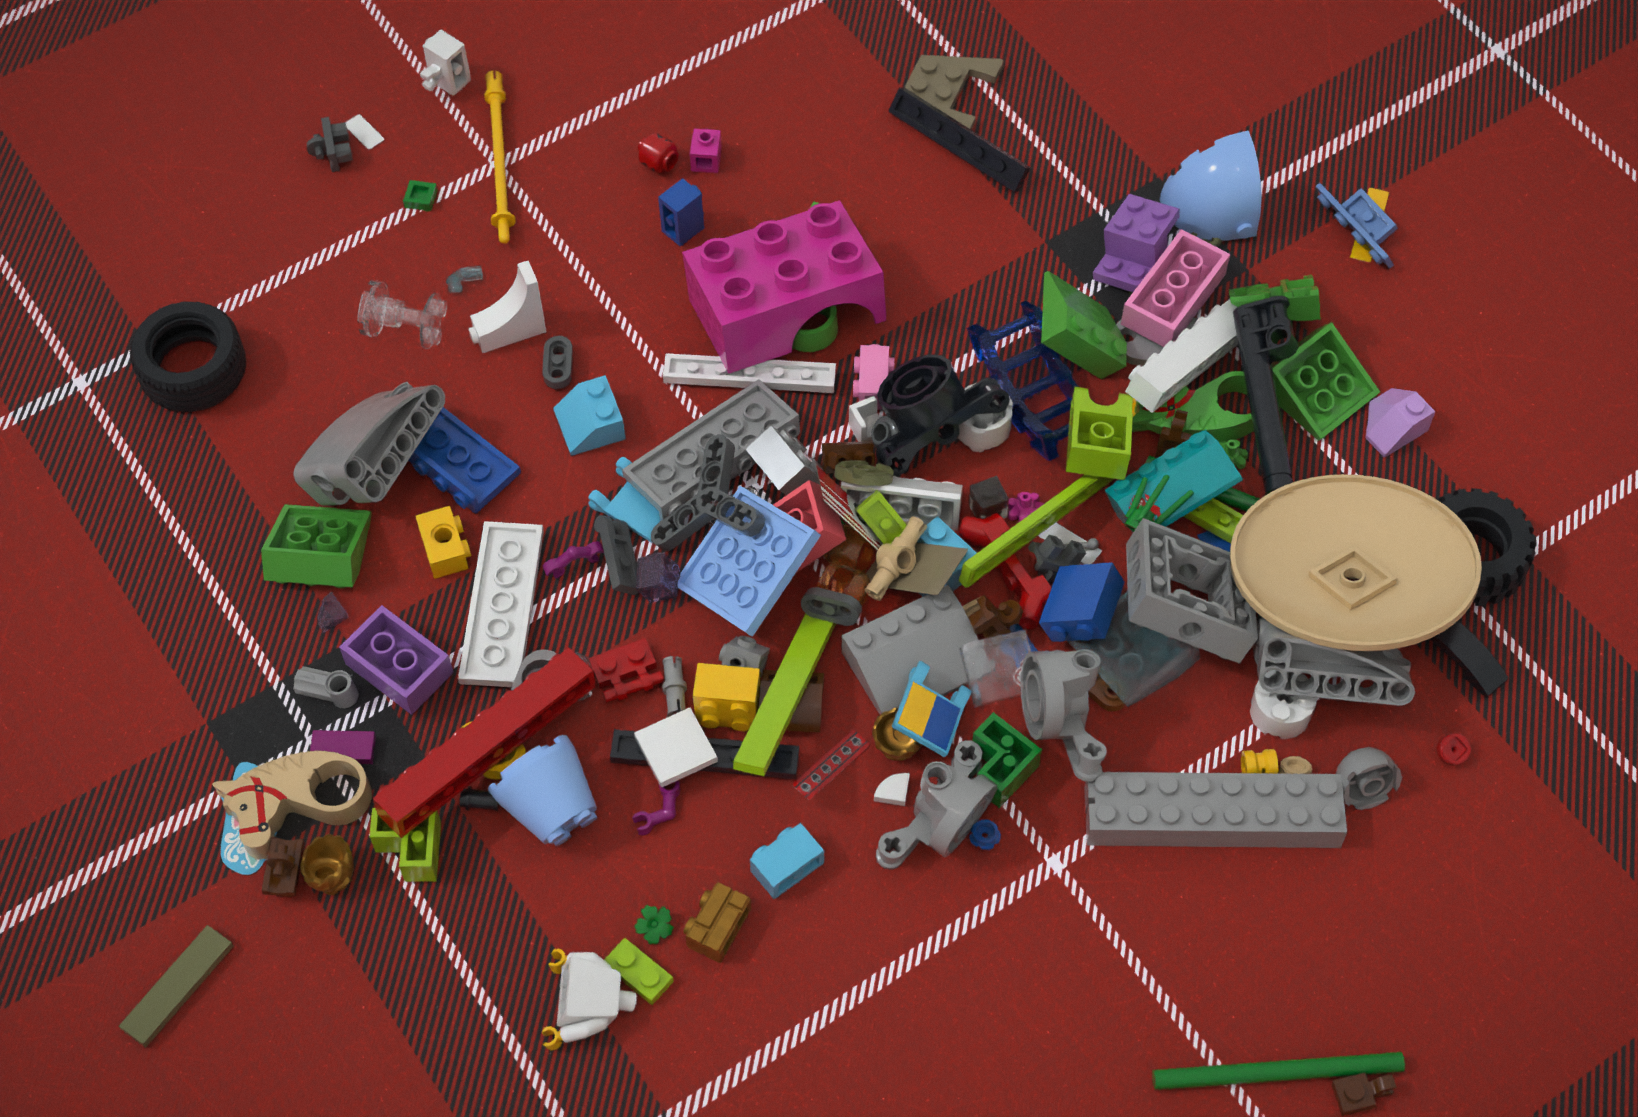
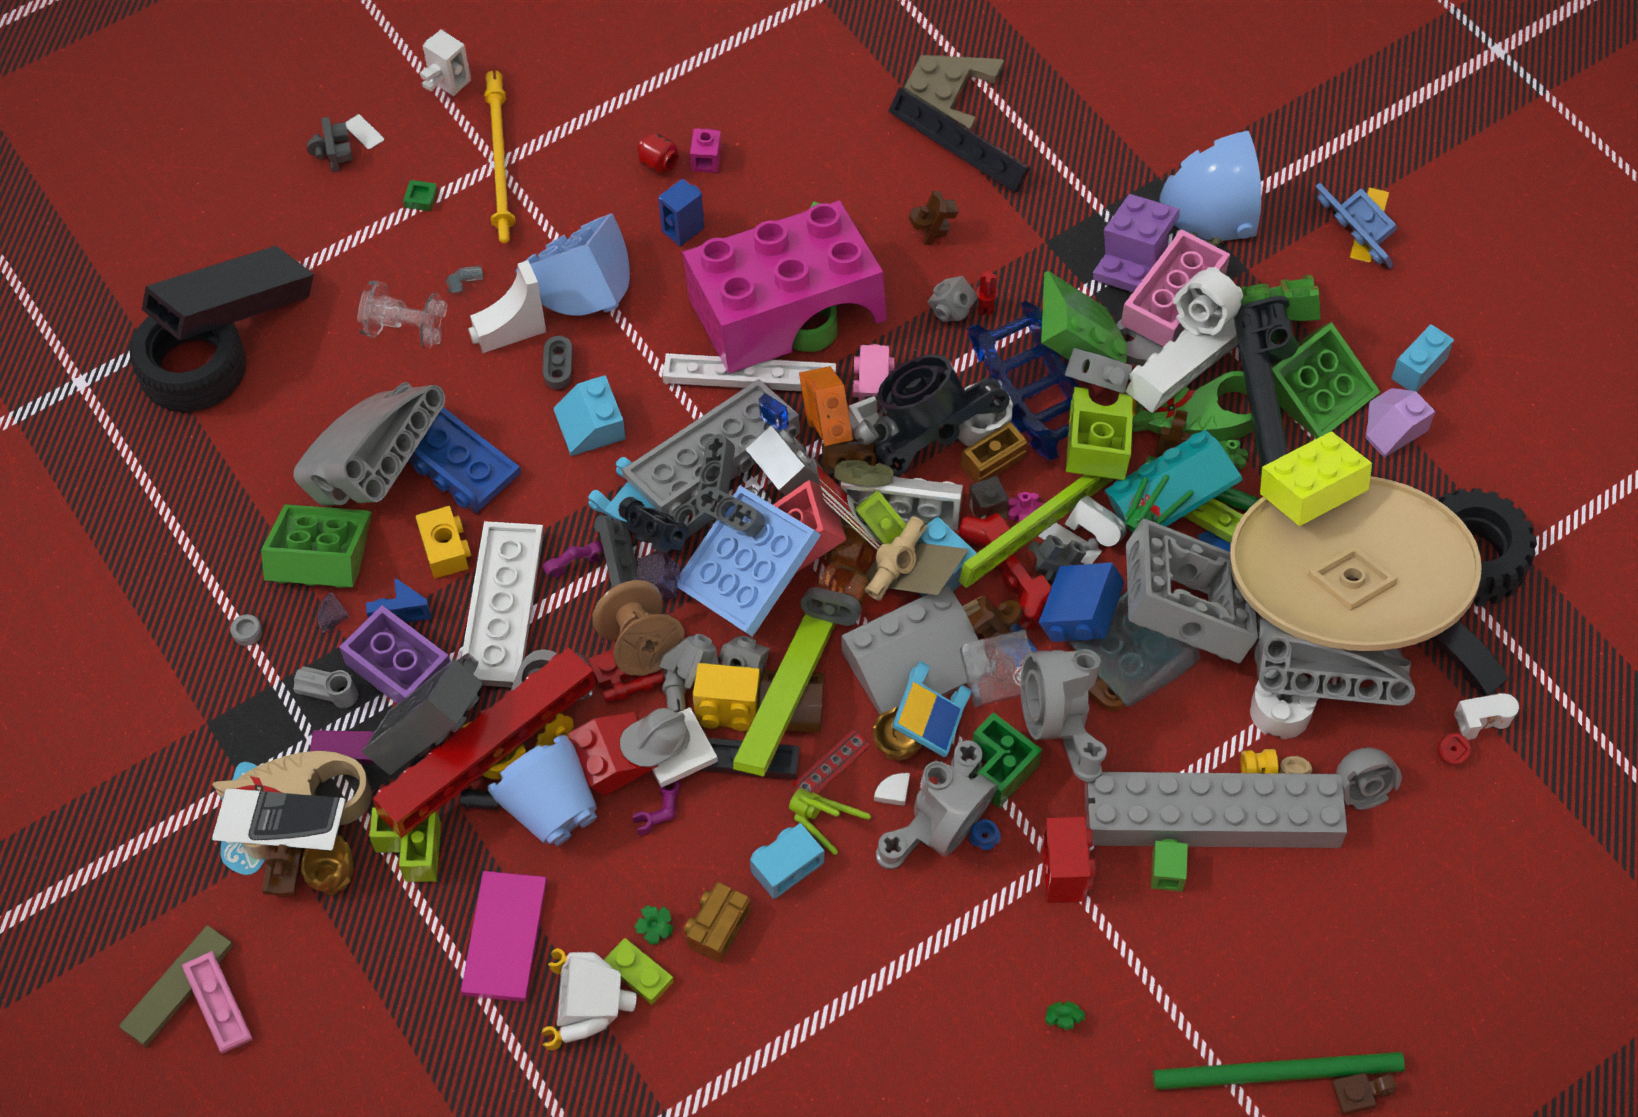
(216, 1002): none -> bright pink tile
(227, 292): none -> black brick
(246, 630): none -> light grey tile
(279, 819): none -> sticker
(407, 605): none -> blue slope
(425, 716): none -> dark grey brick
(504, 936): none -> dark pink tile
(560, 726): none -> yellow piece
(584, 271): none -> light blue brick
(600, 753): none -> red slope
(634, 621): none -> medium nougat piece
(653, 526): none -> black brick
(655, 738): none -> light grey piece
(687, 655): none -> light grey brick
(773, 412): none -> clear blue tile
(809, 805): none -> lime plant
(826, 405): none -> orange window
(865, 432): none -> light grey hinge
(933, 217): none -> reddish brown hips
(952, 299): none -> light grey brick
(987, 292): none -> red axle
(994, 453): none -> pearl gold brick
(1064, 1015): none -> green plant
(1067, 859): none -> red brick
(1098, 520): none -> white leg
(1101, 372): none -> light grey torso
(1169, 865): none -> bright green brick
(1207, 302): none -> white brick
(1315, 478): none -> neon yellow brick
(1422, 358): none -> medium azure brick
(1485, 712): none -> white leg

